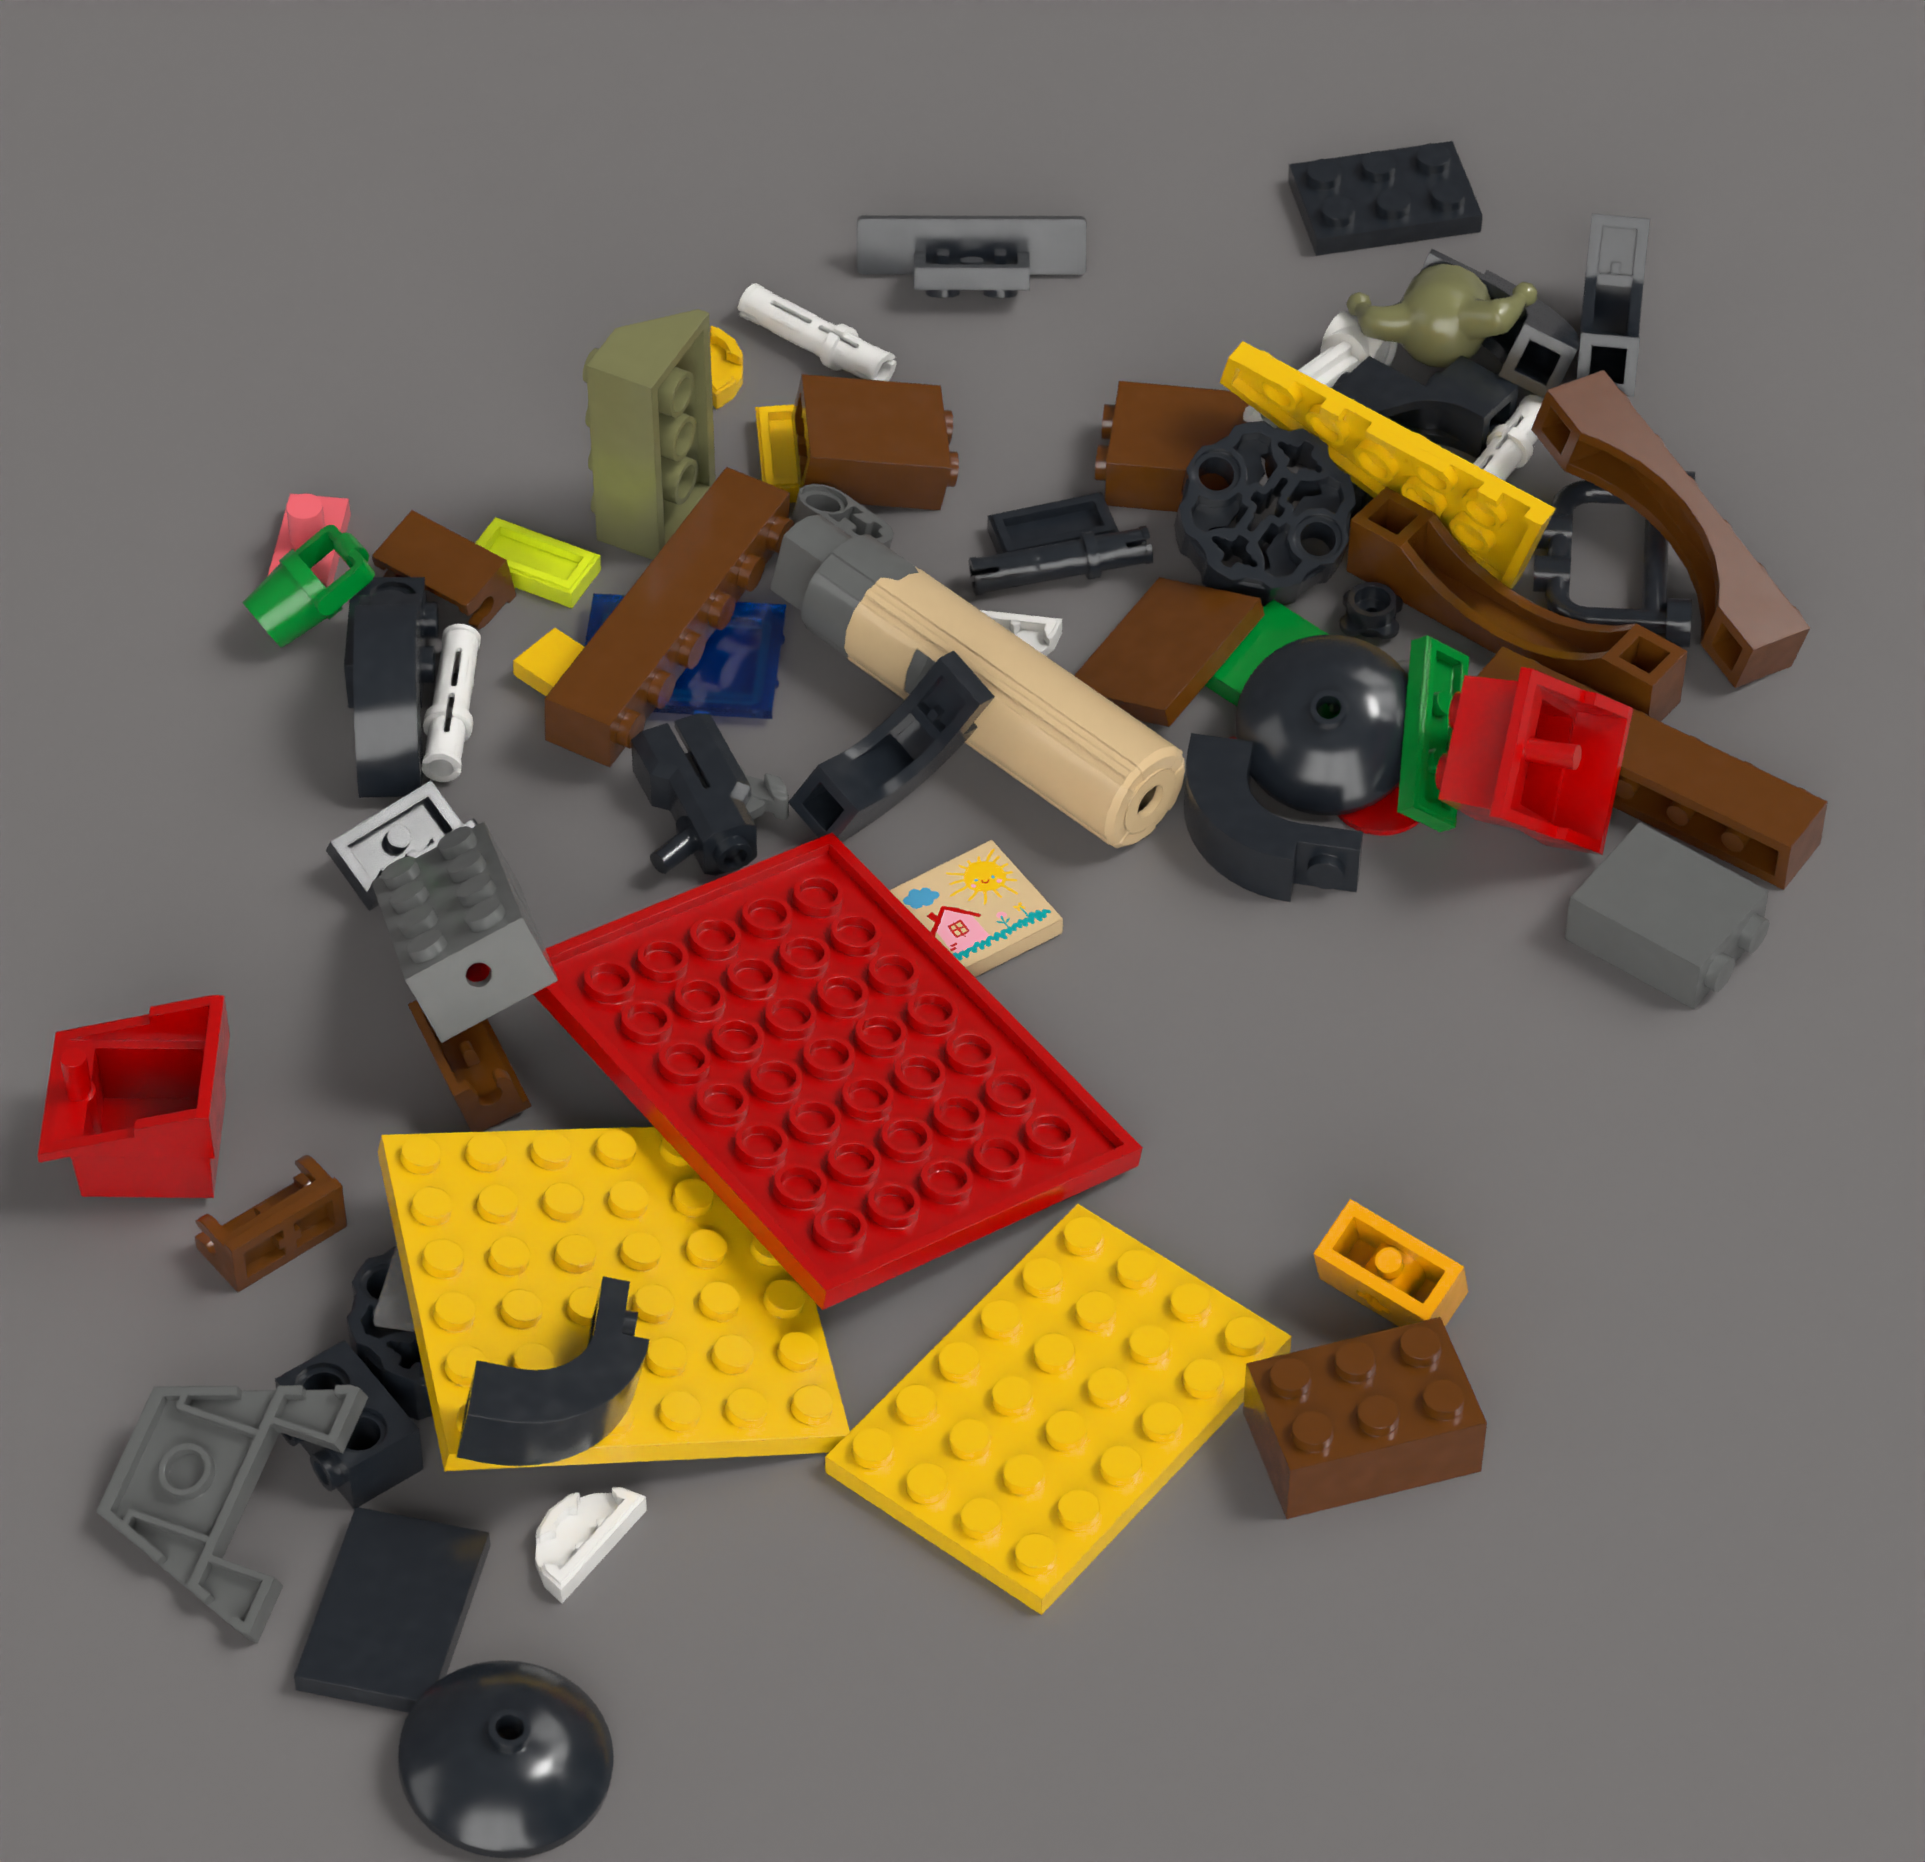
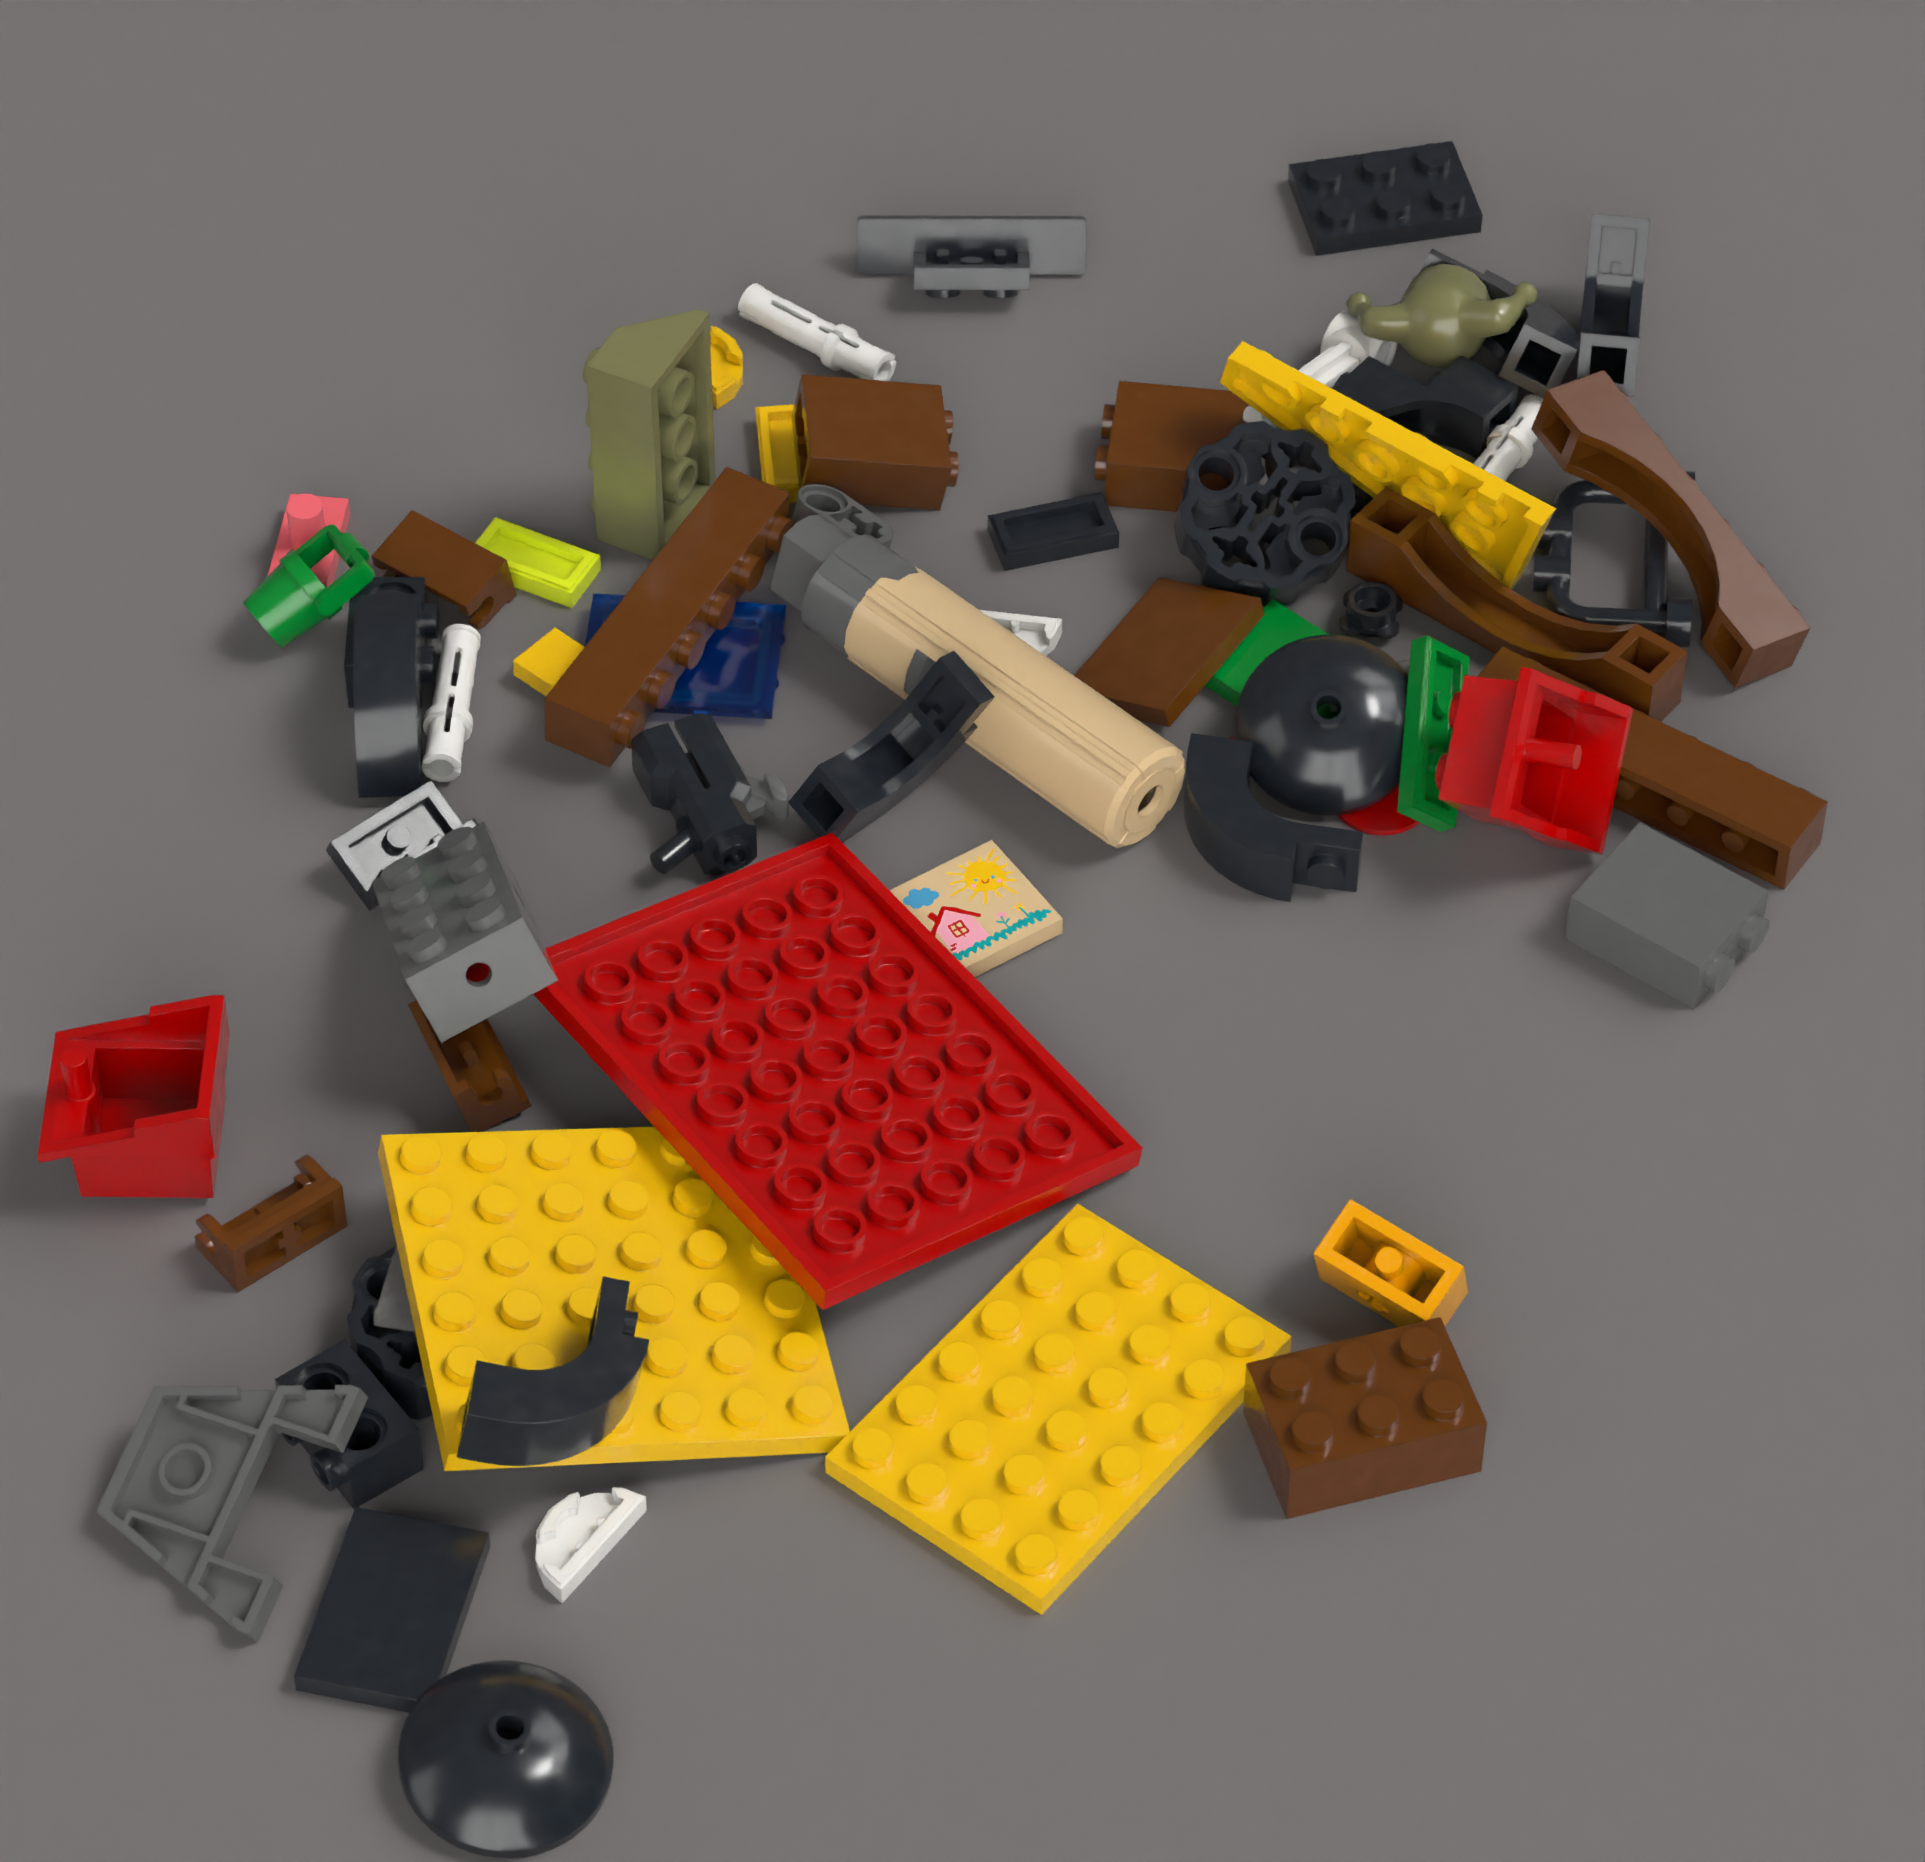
(1061, 560): black pin -> none

